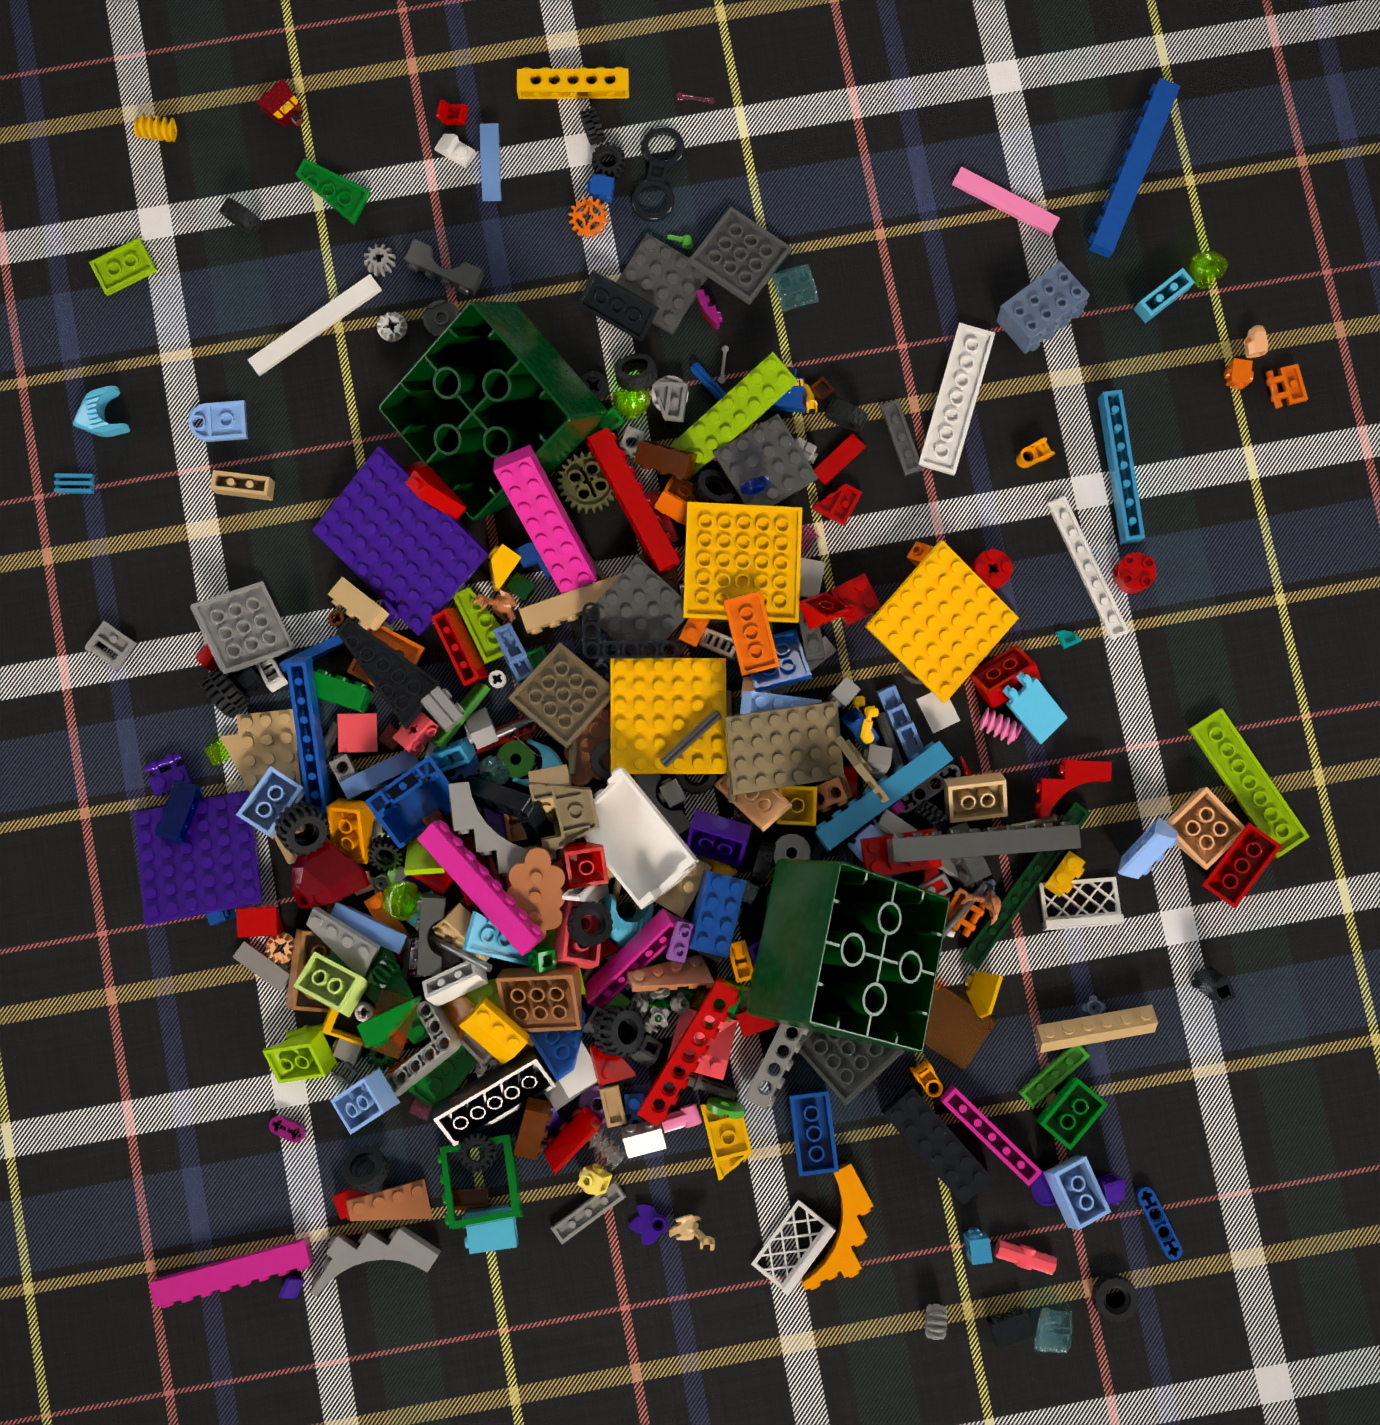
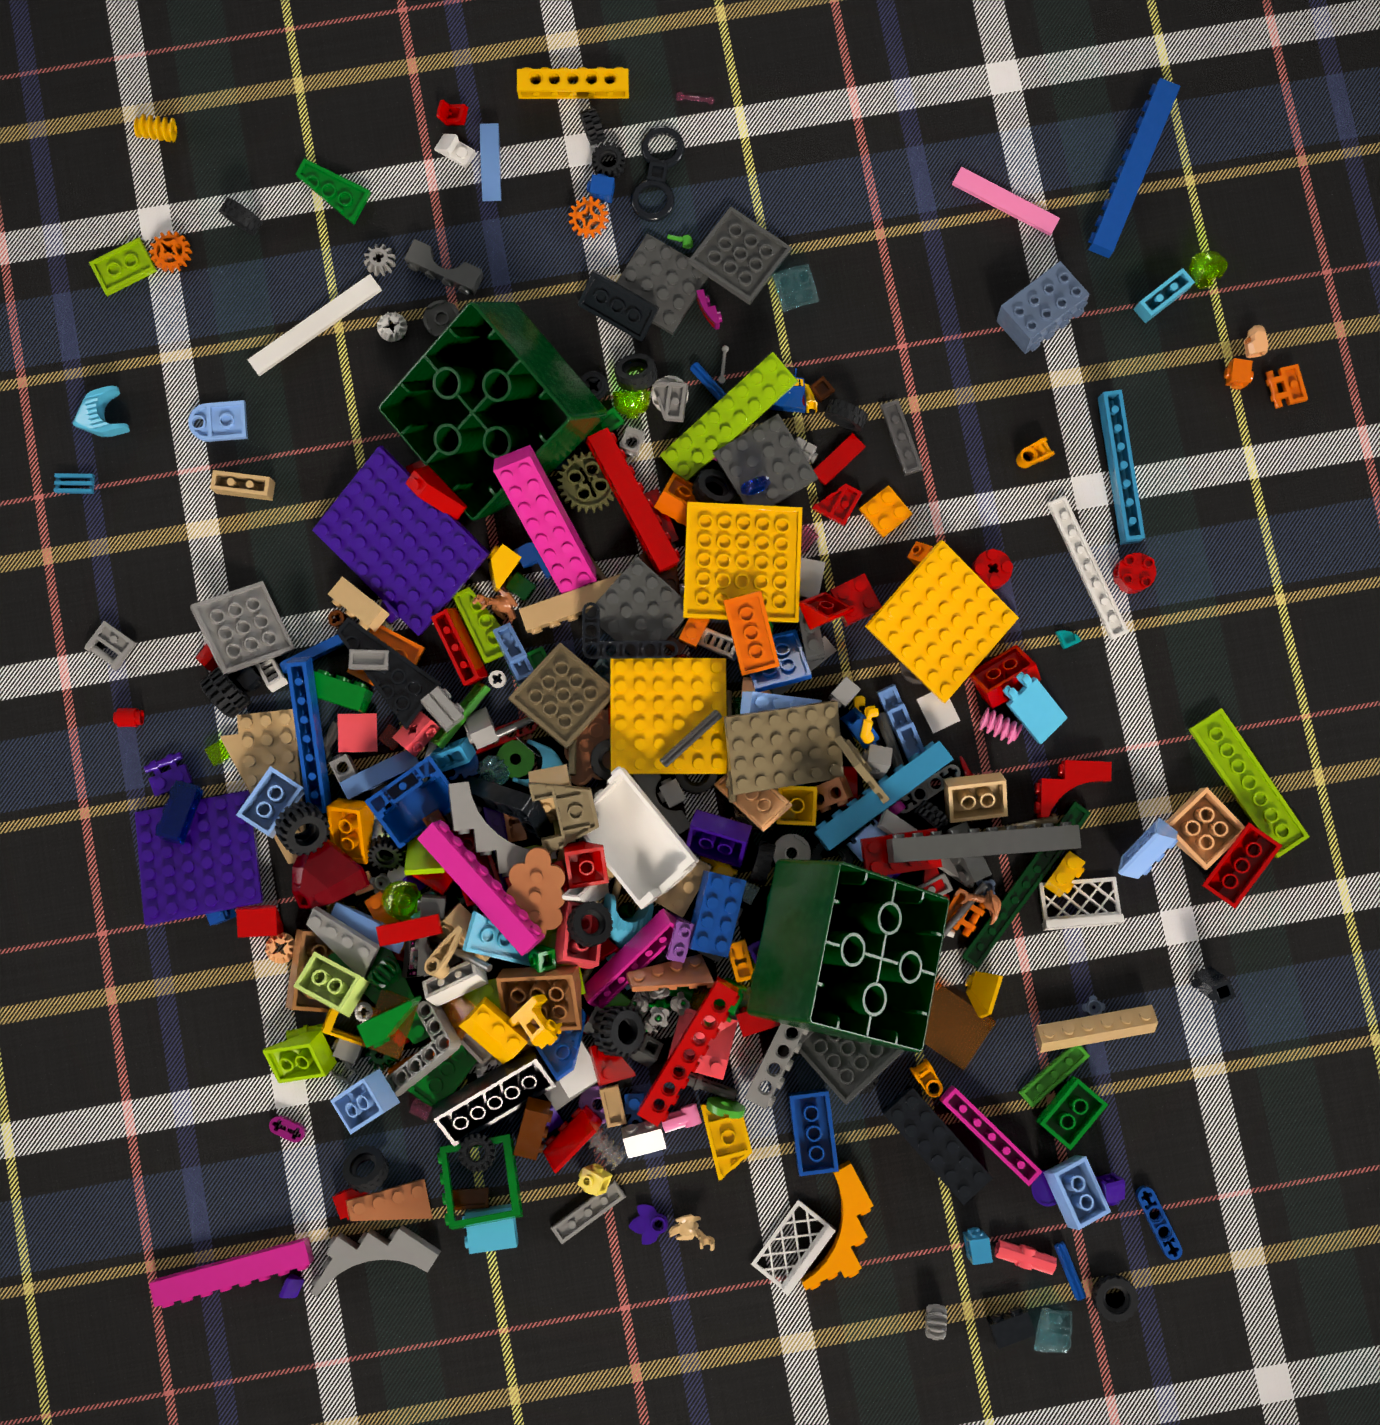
(128, 717): none -> red brick
(174, 243): none -> orange gear
(262, 966): light grey tile -> none
(281, 105): dark red torso -> none
(368, 659): none -> light grey tile
(409, 929): none -> red slope
(438, 961): none -> tan piece
(532, 1010): none -> yellow tile
(665, 459): reddish brown brick -> none
(885, 511): none -> light orange plate
(956, 399): white plate -> none
(1070, 1271): none -> blue axle

